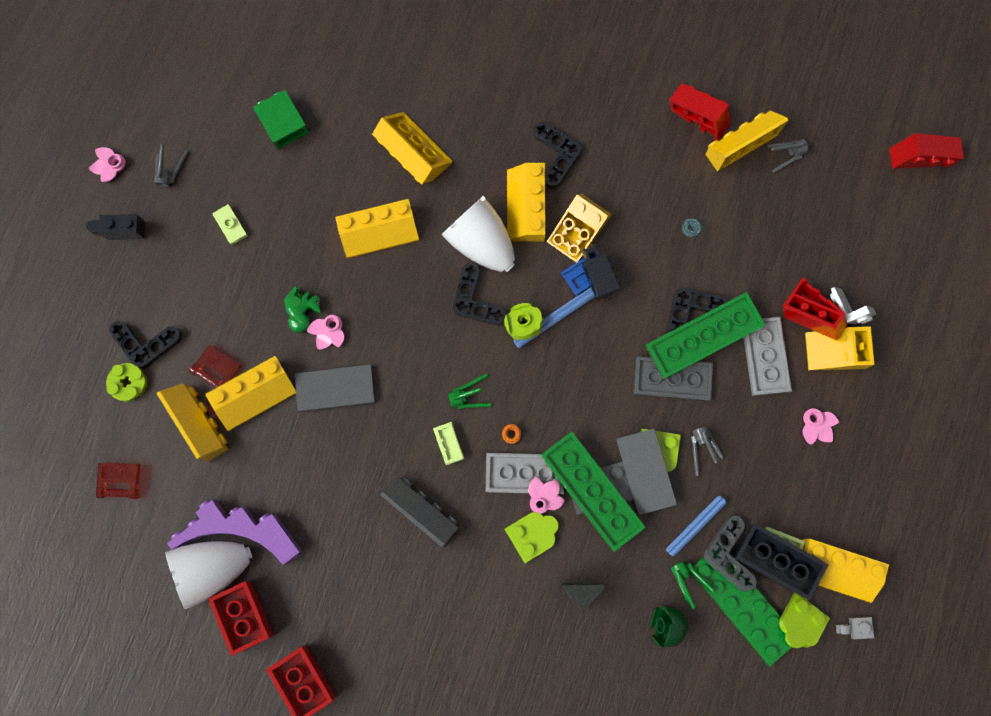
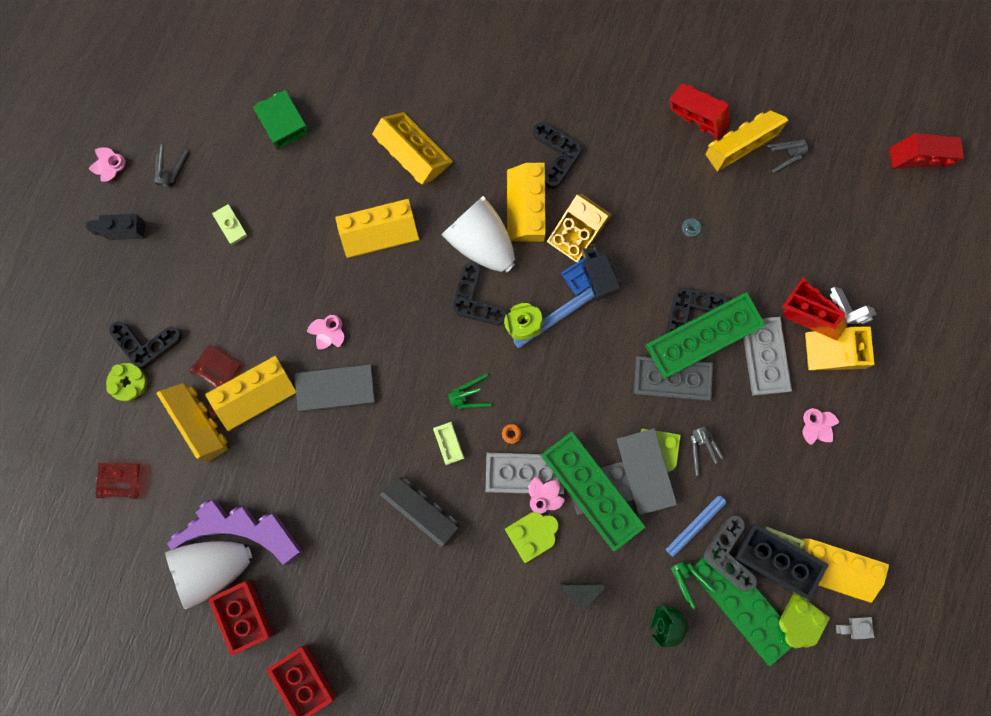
(297, 305): green animal -> none

